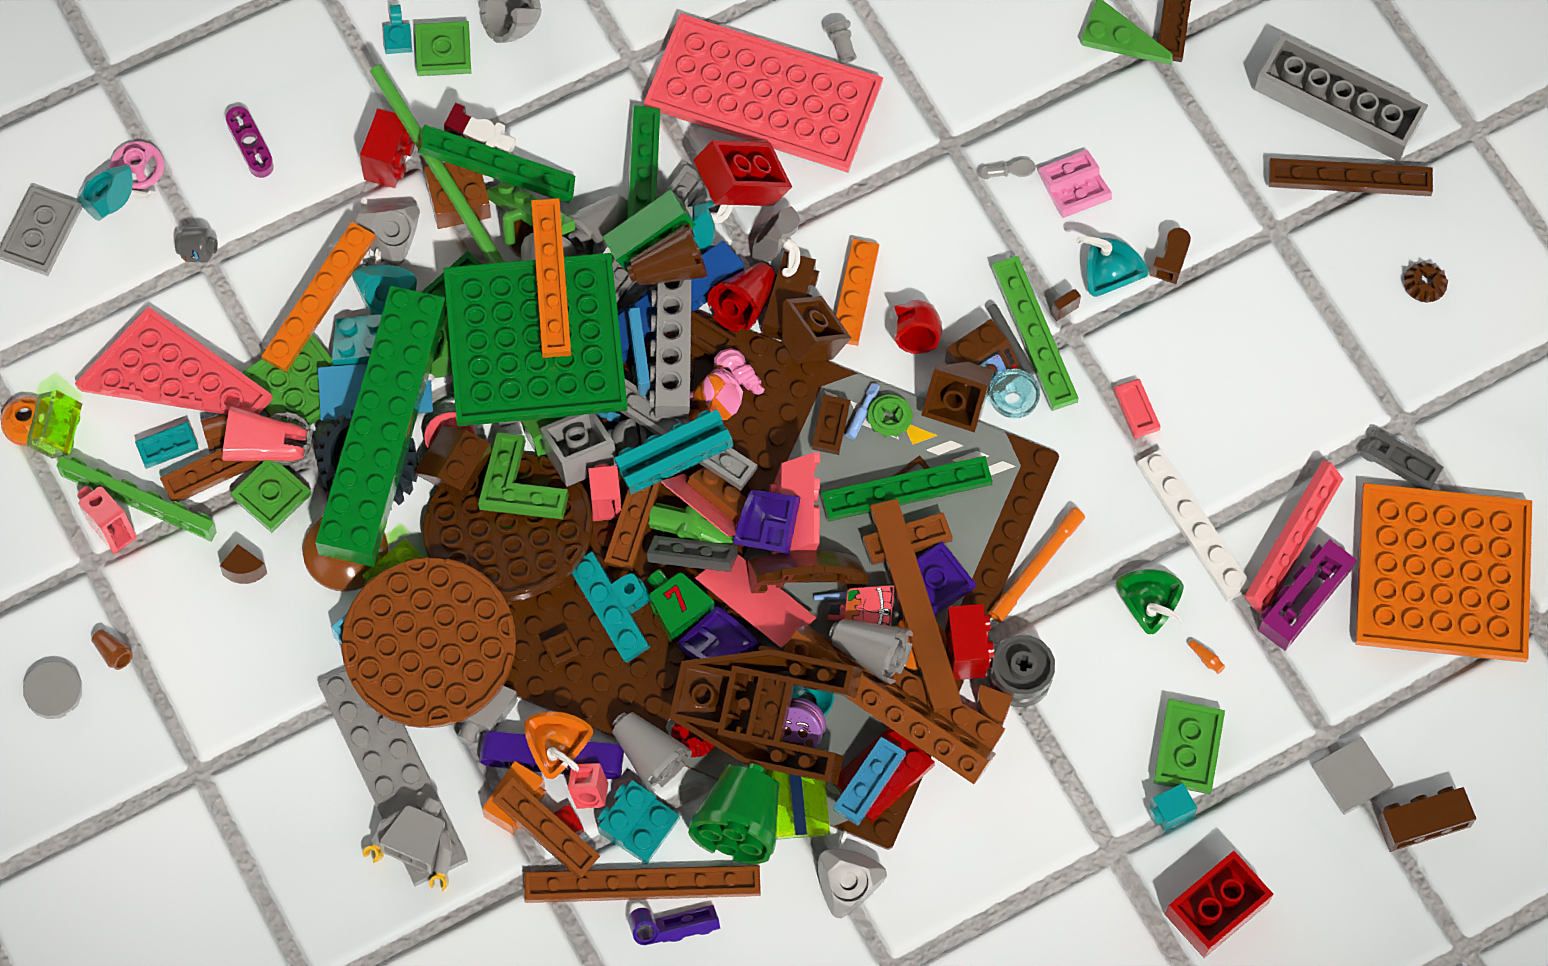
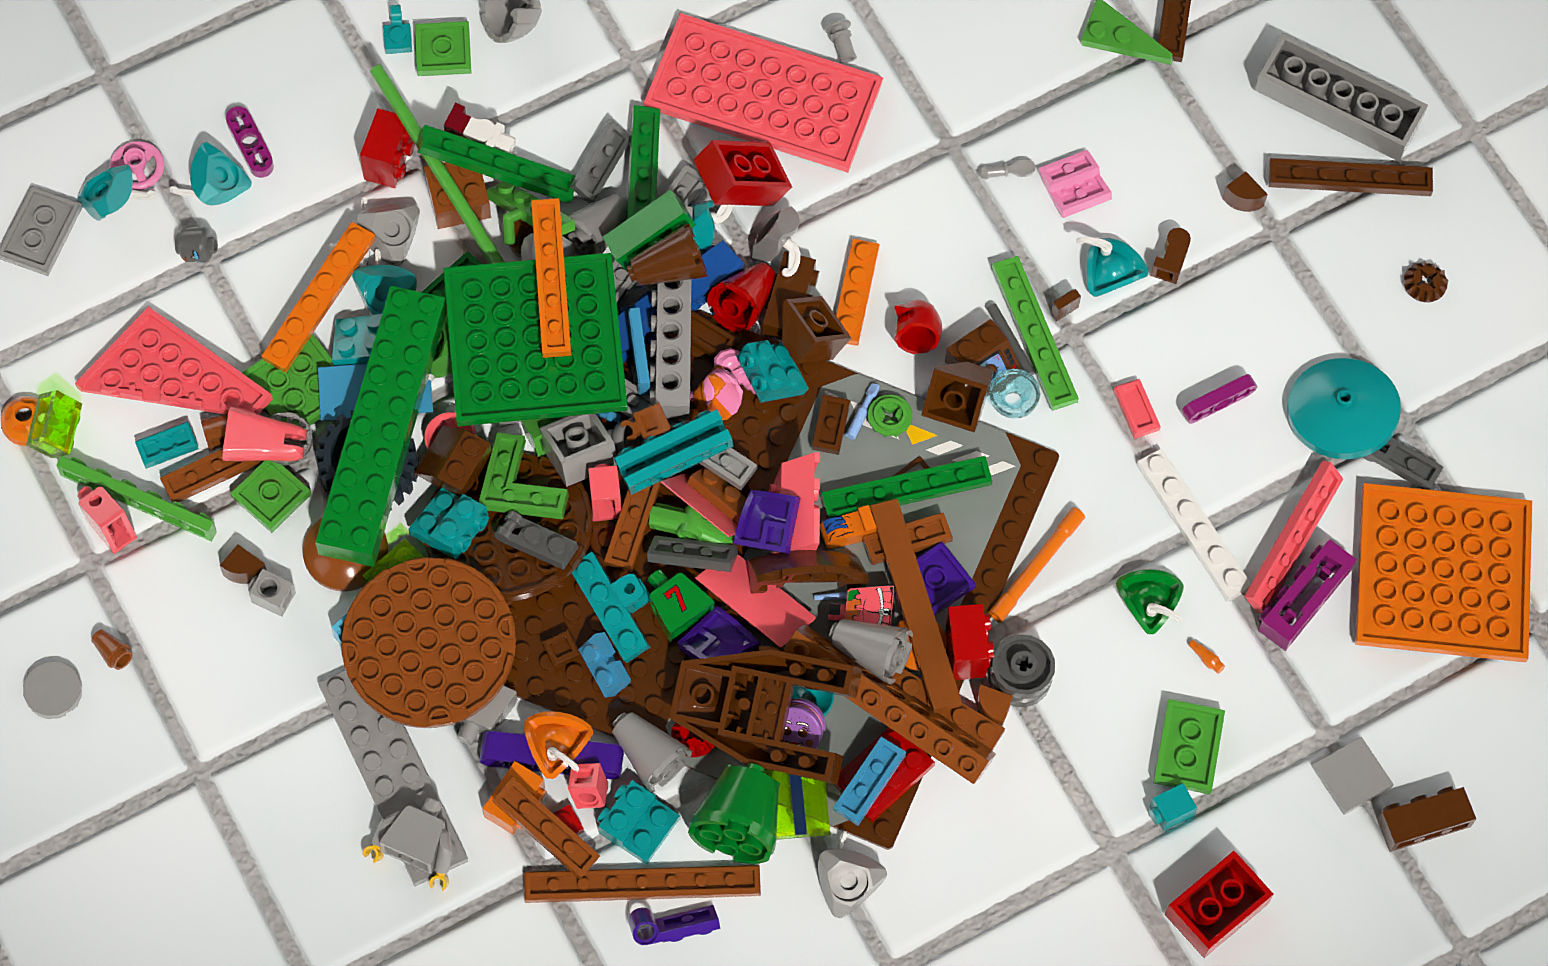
(214, 177): none -> teal hat
(279, 600): none -> light grey brick
(450, 523): none -> teal plate
(536, 540): none -> dark grey plate
(600, 162): none -> dark grey plate
(606, 671): none -> dark azure piece
(647, 422): none -> dark orange plate
(771, 371): none -> teal plate
(848, 528): none -> orange leg
(1219, 398): none -> magenta beam
(1245, 194): none -> reddish brown brick
(1344, 408): none -> teal dish

